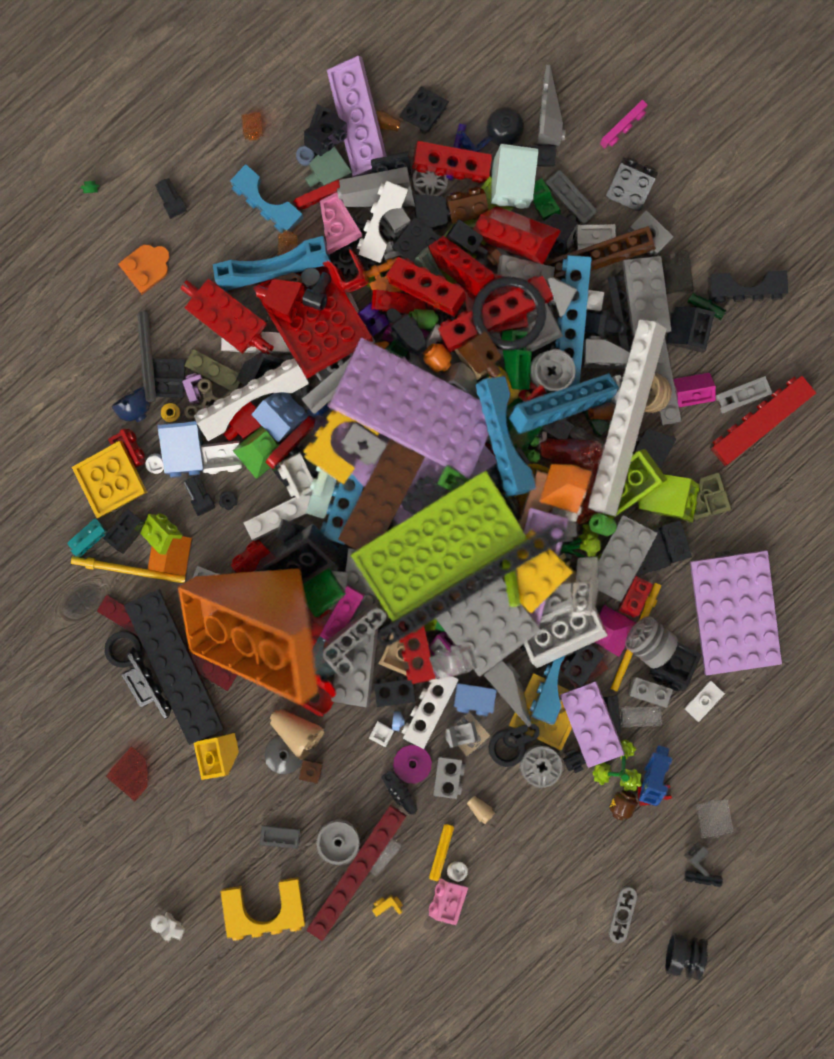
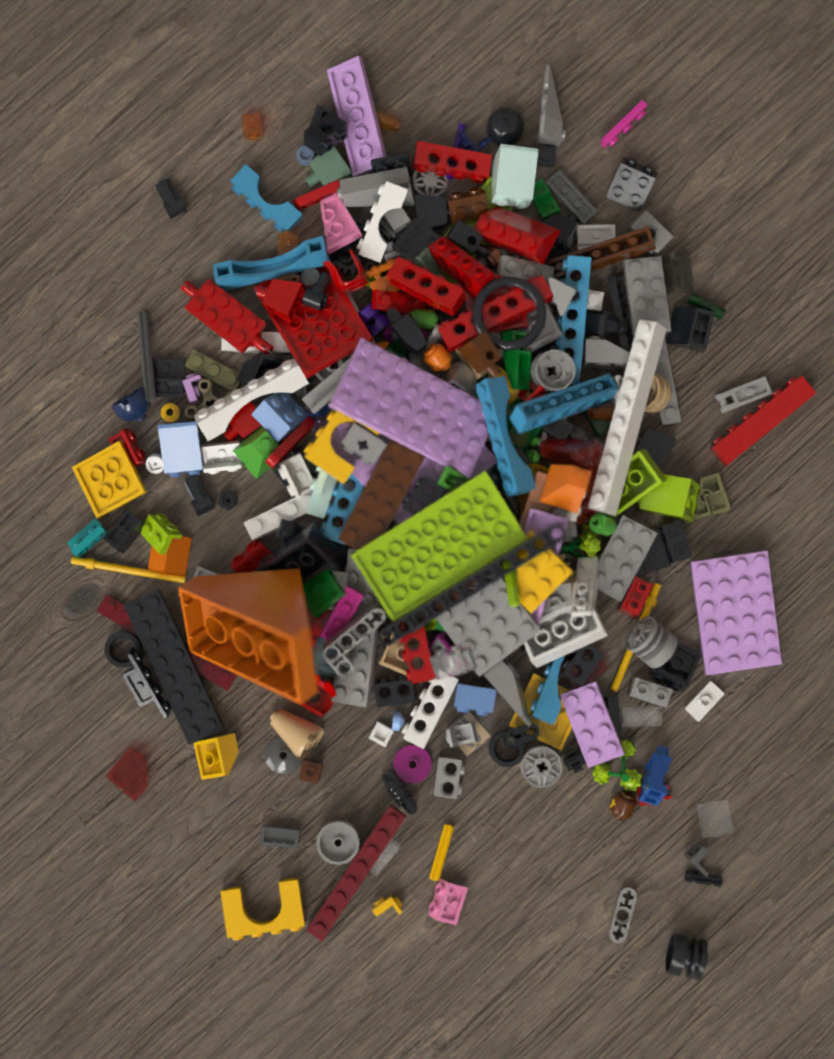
(90, 187): green plate -> none
(146, 266): orange plate -> none
(167, 926): white hips -> none
(424, 109): black hinge -> none
(457, 871): white tile -> none
(481, 809): tan cone -> none
(617, 629): dark pink slope -> none
(694, 389): dark pink panel -> none
(724, 287): black arch -> none

